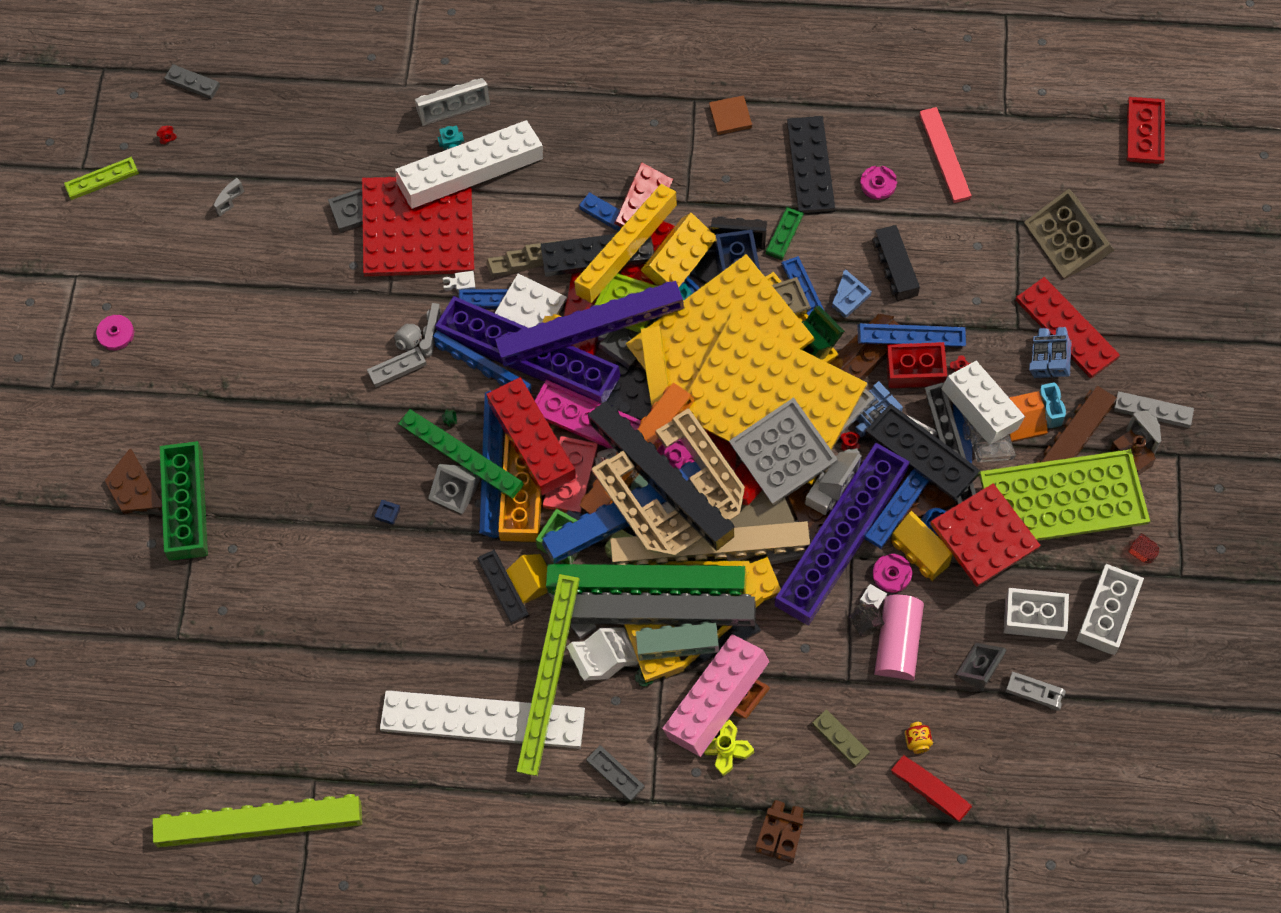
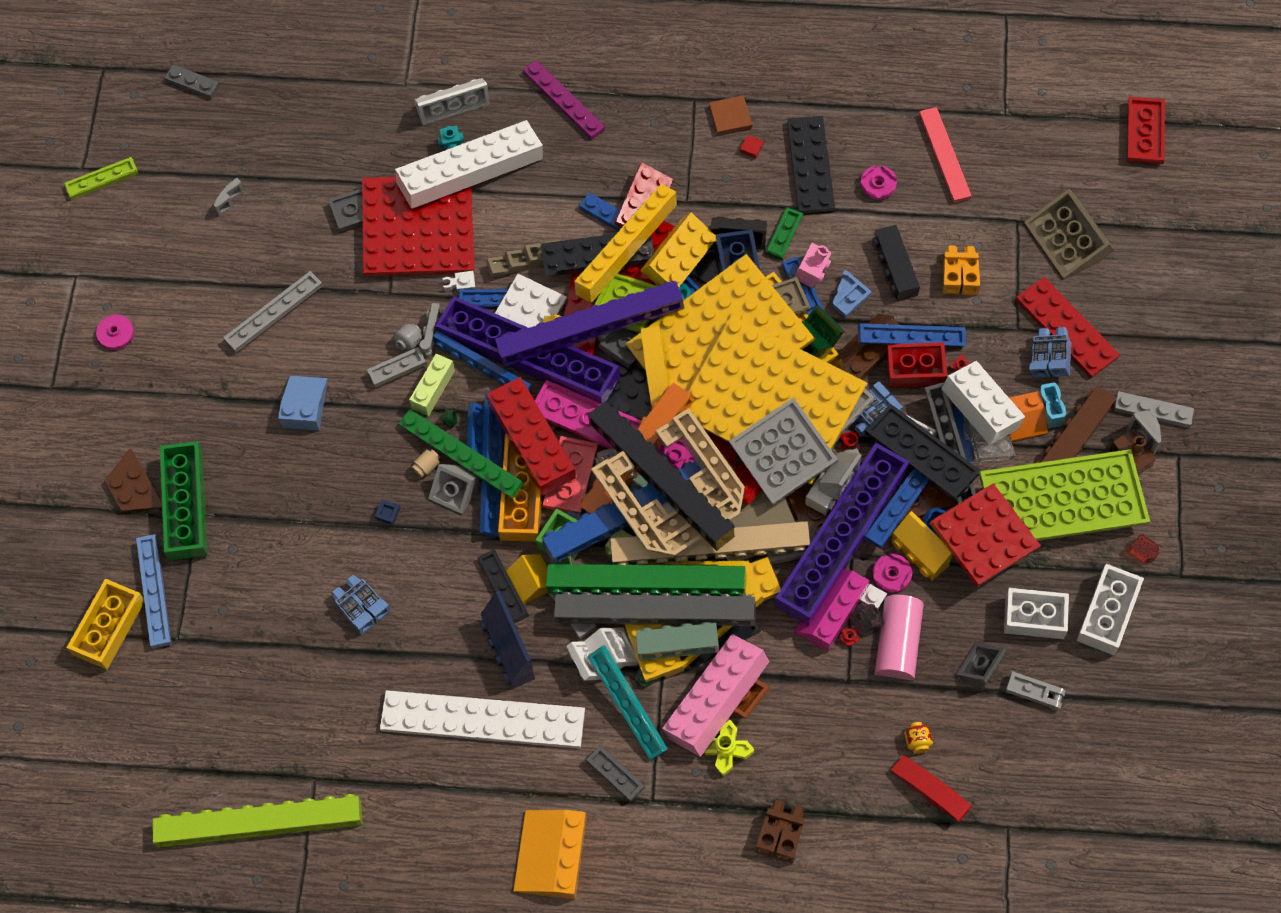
(106, 624): none -> yellow brick
(153, 591): none -> medium blue plate
(166, 130): red plate -> none
(273, 311): none -> light grey plate
(303, 403): none -> medium blue slope
(359, 597): none -> medium blue hips
(426, 462): none -> tan brick
(432, 385): none -> yellowish green brick
(475, 427): none -> blue plate
(507, 642): none -> dark blue slope
(548, 675): lime plate -> none
(550, 853): none -> light orange slope
(564, 99): none -> magenta plate
(627, 702): none -> teal tile
(751, 146): none -> red tile
(813, 264): none -> bright pink brick
(834, 611): none -> dark pink slope
(840, 738): olive plate -> none
(849, 631): none -> red plate
(960, 264): none -> light orange hips

